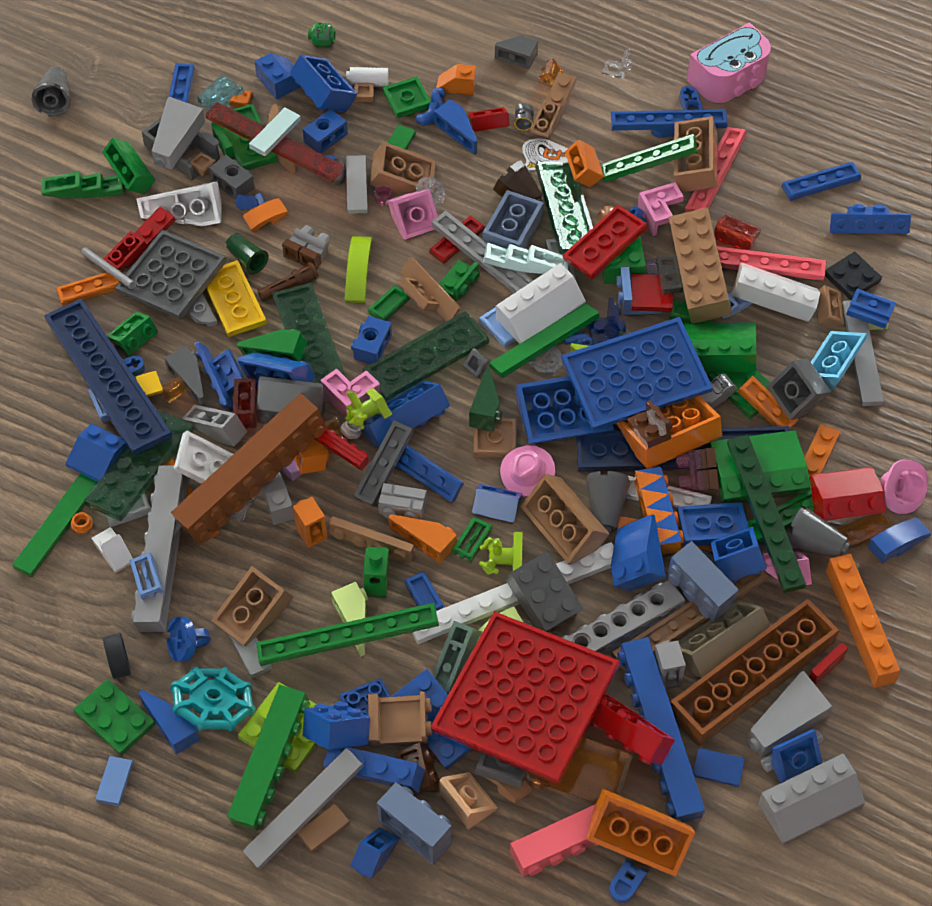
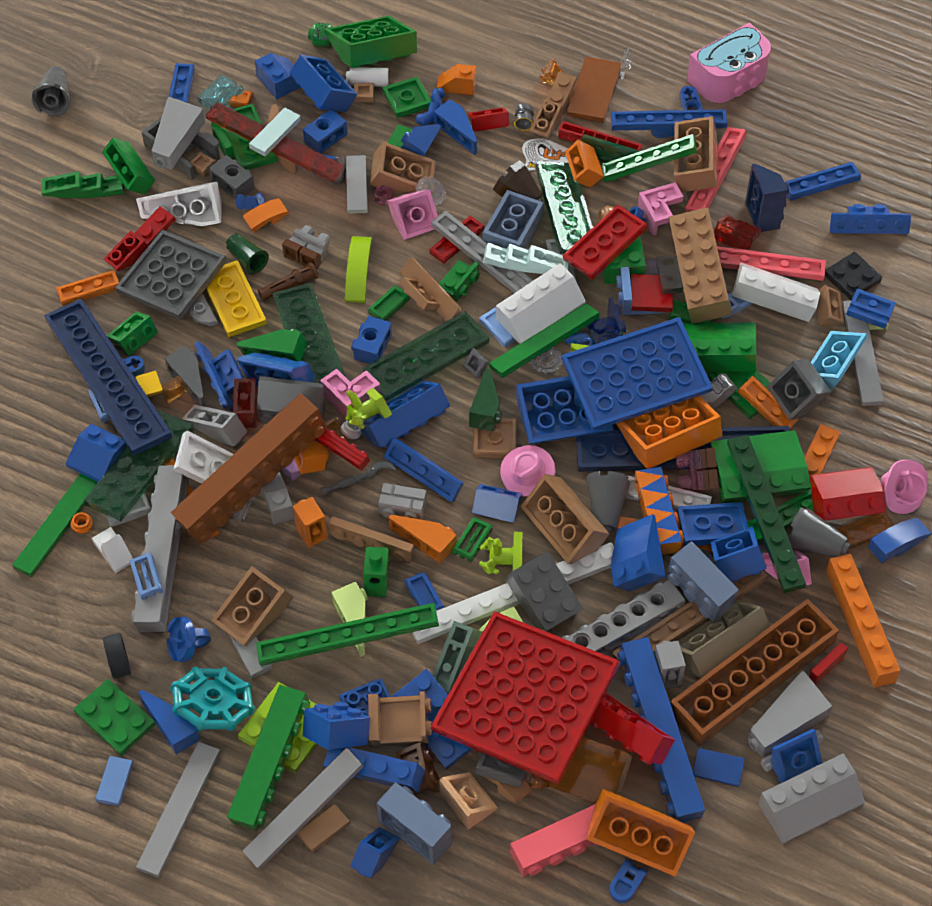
(108, 268): light grey bar -> none
(178, 810): none -> light grey tile
(351, 480): none -> dark grey piece
(372, 41): none -> green slope
(383, 463): dark grey plate -> none
(420, 138): none -> blue slope
(517, 51): dark grey slope -> none
(574, 132): none -> red piece
(594, 89): none -> dark orange tile
(606, 150): none -> dark green tile
(651, 425): reddish brown bracket -> none
(766, 198): none -> dark blue slope

